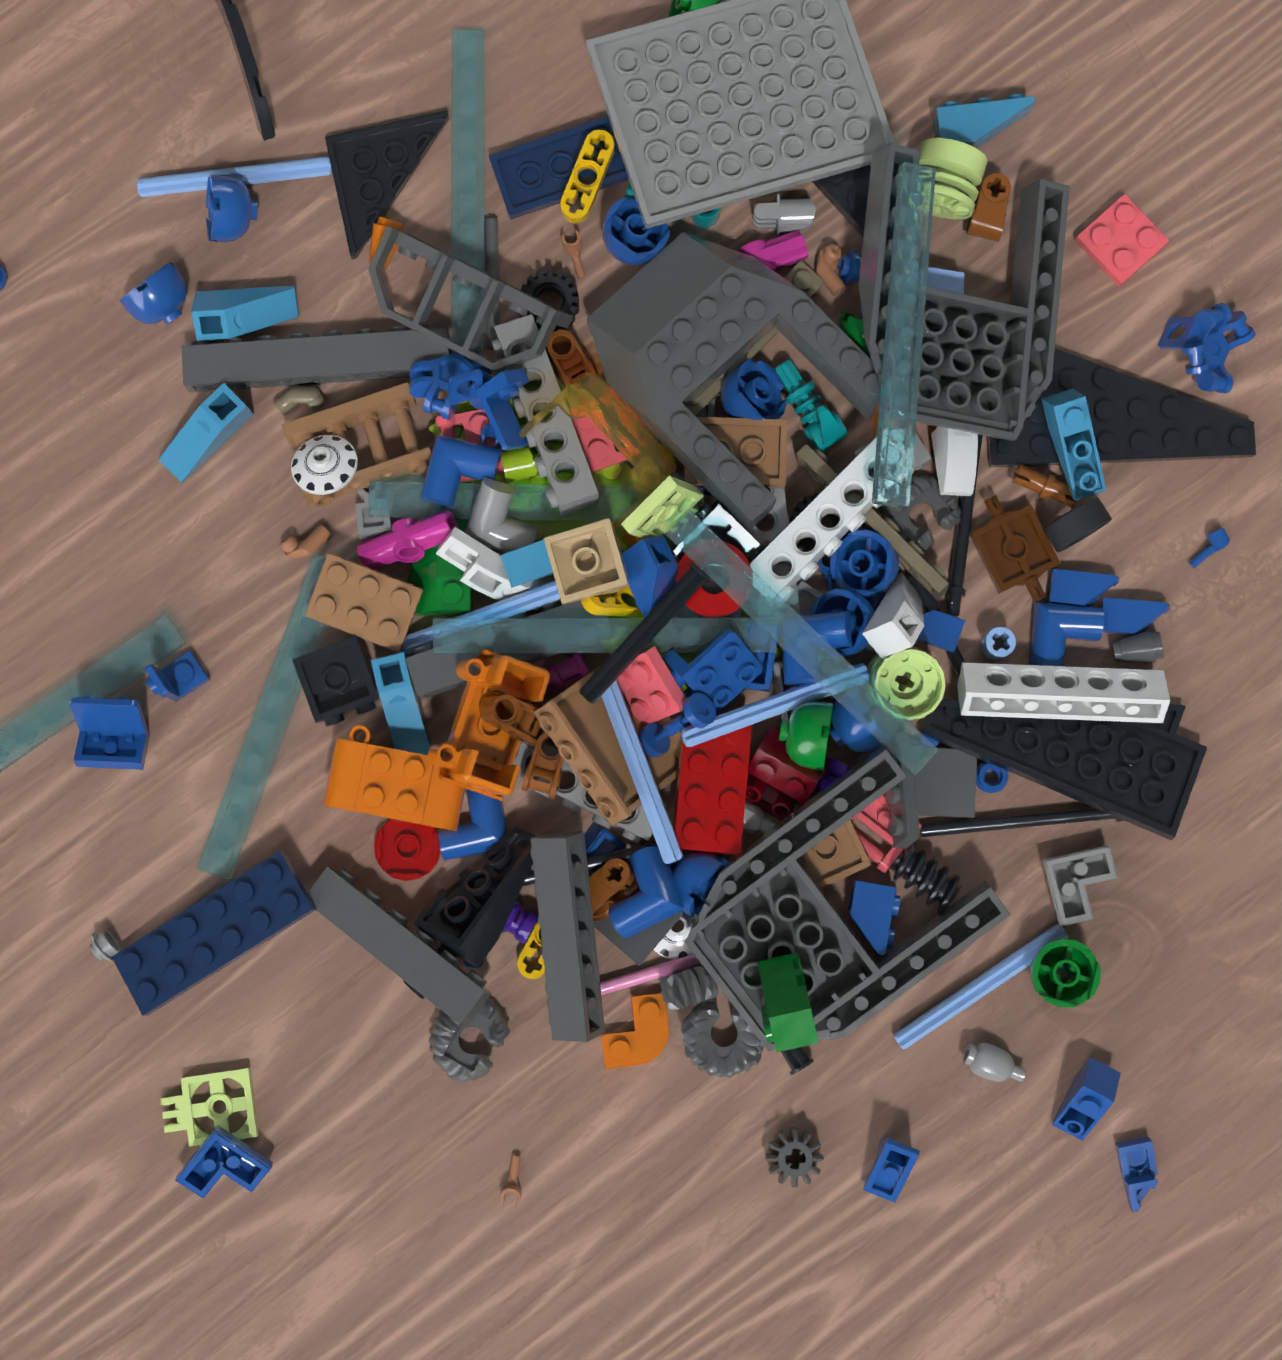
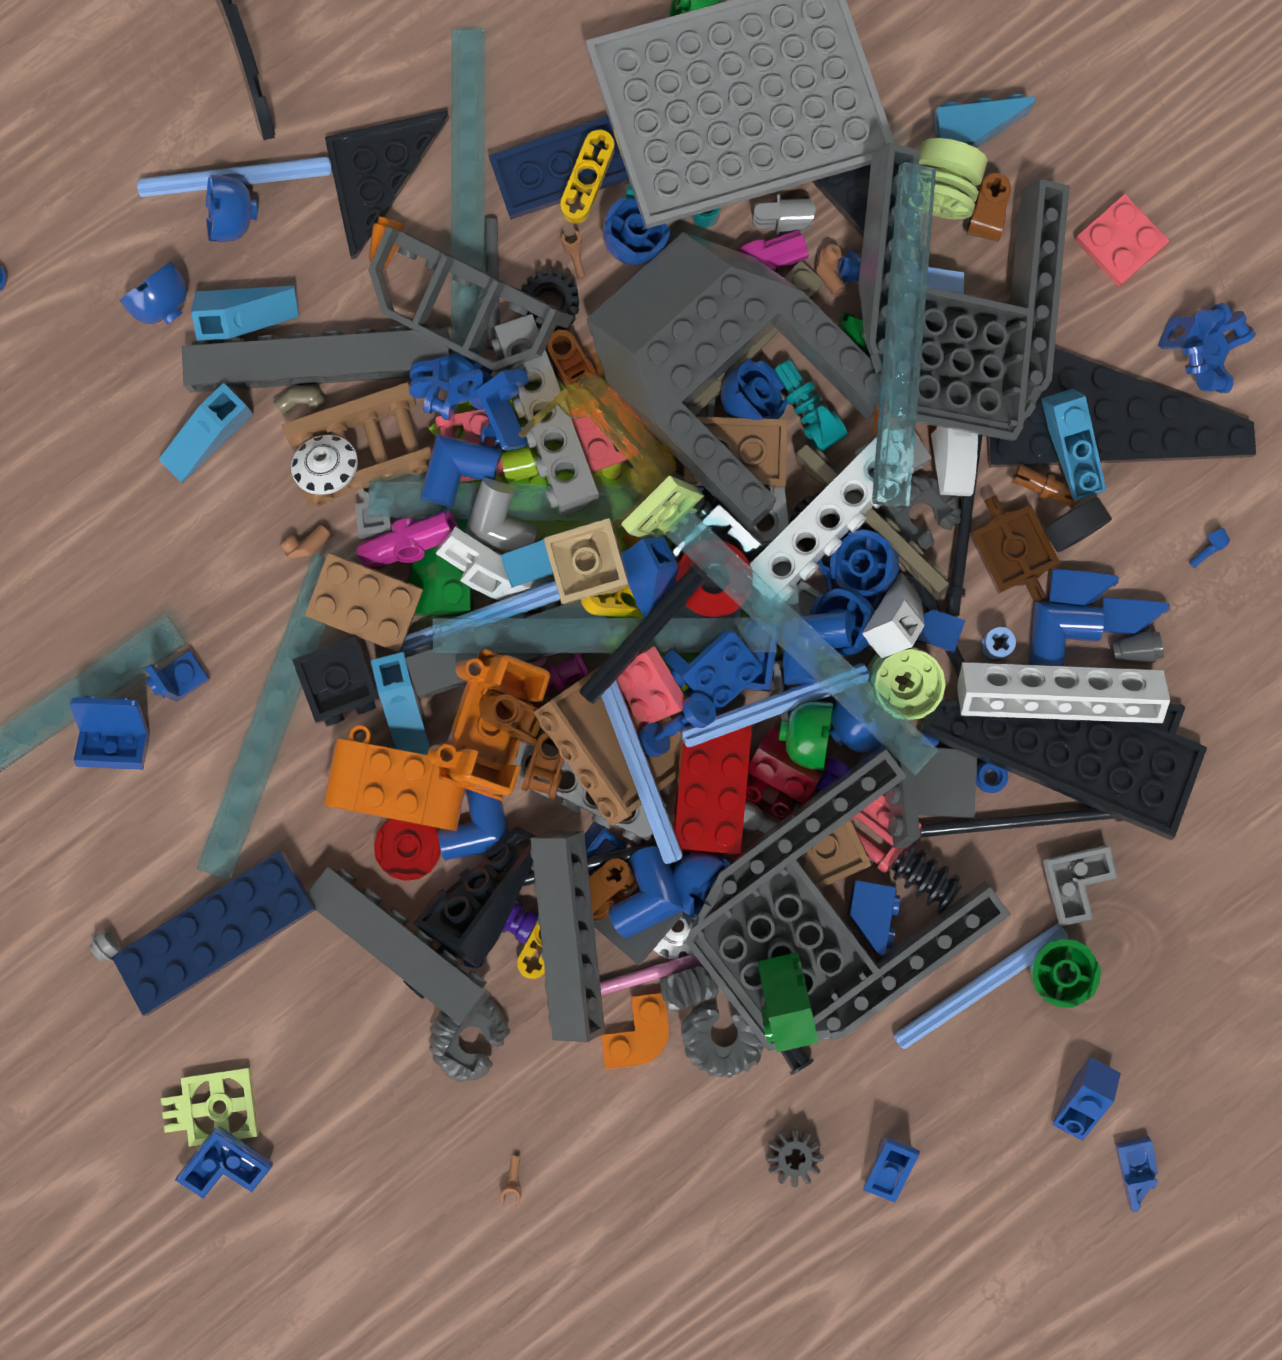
(992, 1063): light grey plant -> none

